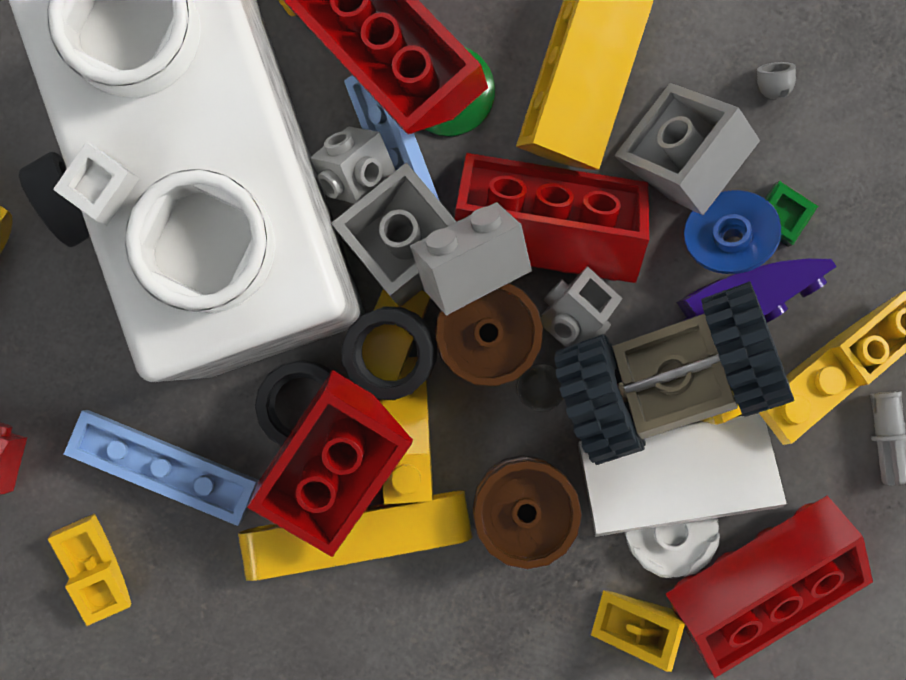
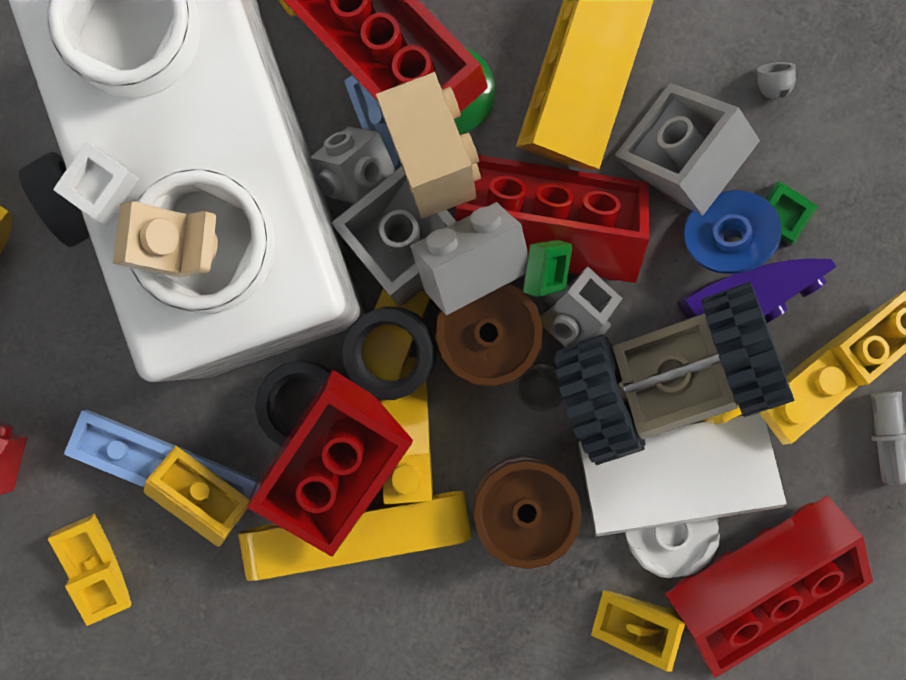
(165, 240): none -> tan bracket
(196, 496): none -> yellow slope
(432, 153): none -> tan brick
(547, 268): none -> green tile

